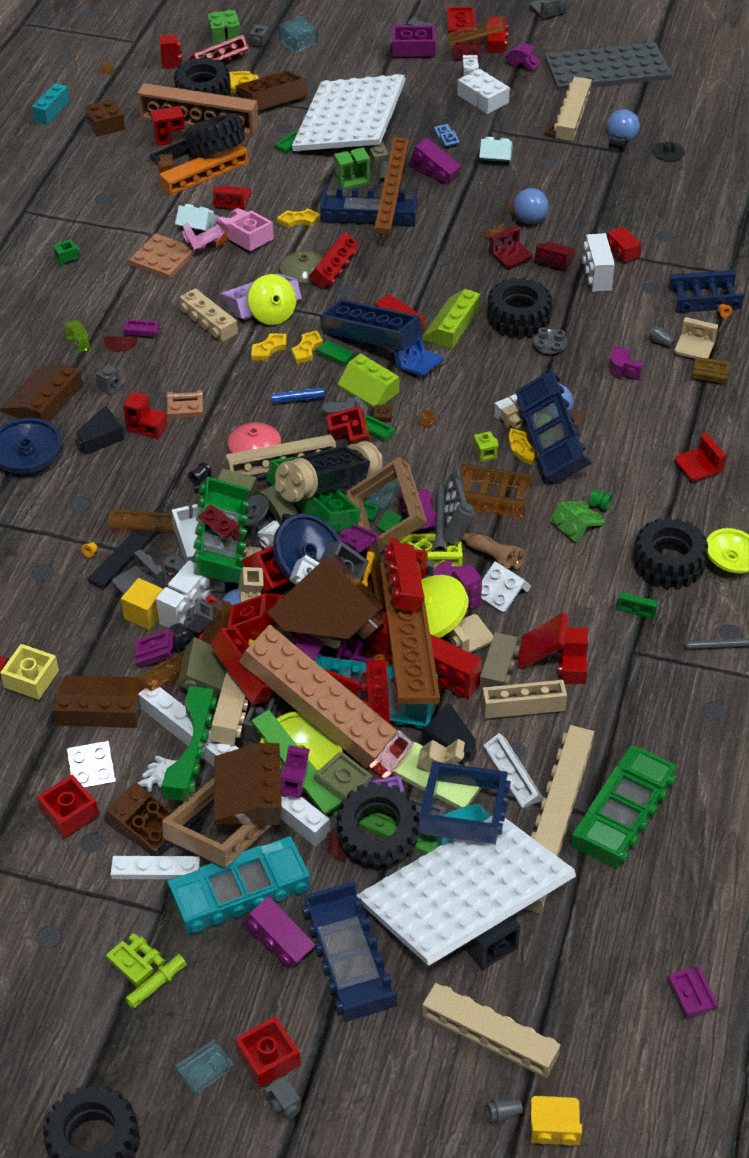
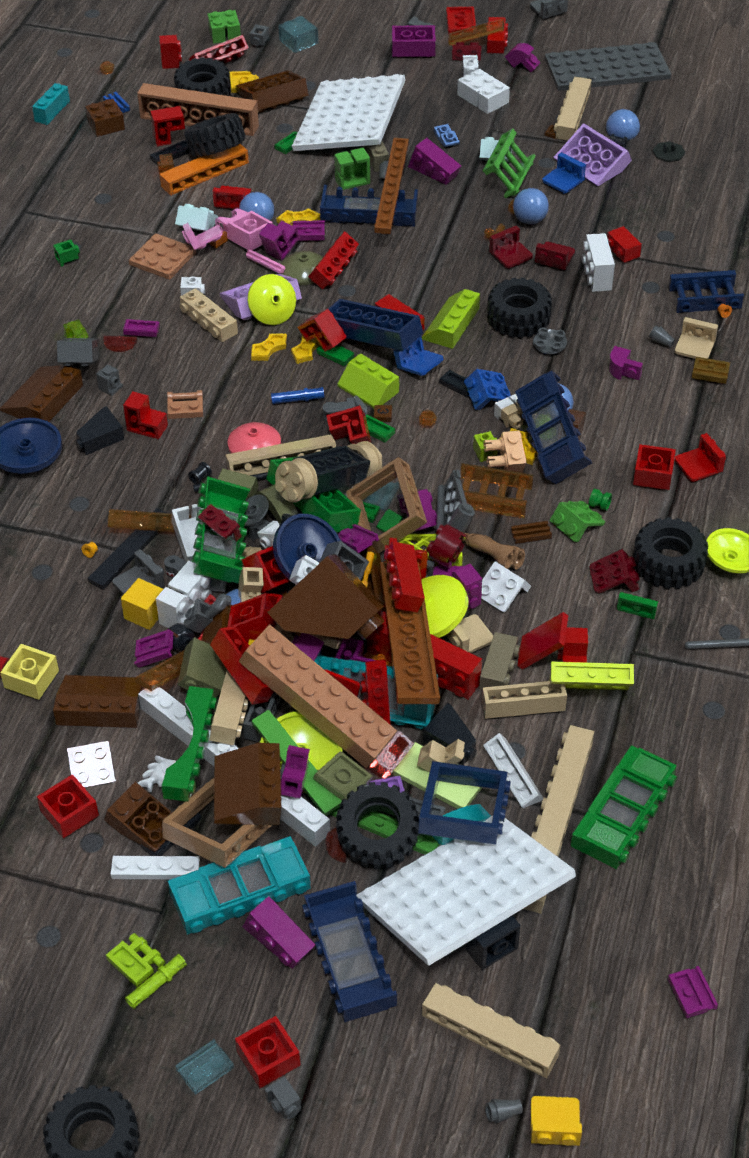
(78, 350): none -> dark grey brick
(124, 107): none -> blue tile
(191, 283): none -> white brick
(220, 603): none -> dark grey arm
(258, 203): none -> medium blue piece
(265, 261): none -> bright pink axle
(279, 239): none -> magenta brick
(310, 230): none -> magenta plate
(324, 329): none -> red brick
(447, 545): none -> dark red brick
(454, 382): none -> black tile
(486, 386): none -> blue bracket
(497, 159): none -> bright green fence
(511, 451): none -> light nougat brick
(529, 530): none -> reddish brown tile
(567, 174): none -> blue bracket
(592, 675): none -> neon yellow fence
(601, 155): none -> lavender slope
(614, 570): none -> dark red bracket
(654, 467): none -> red brick

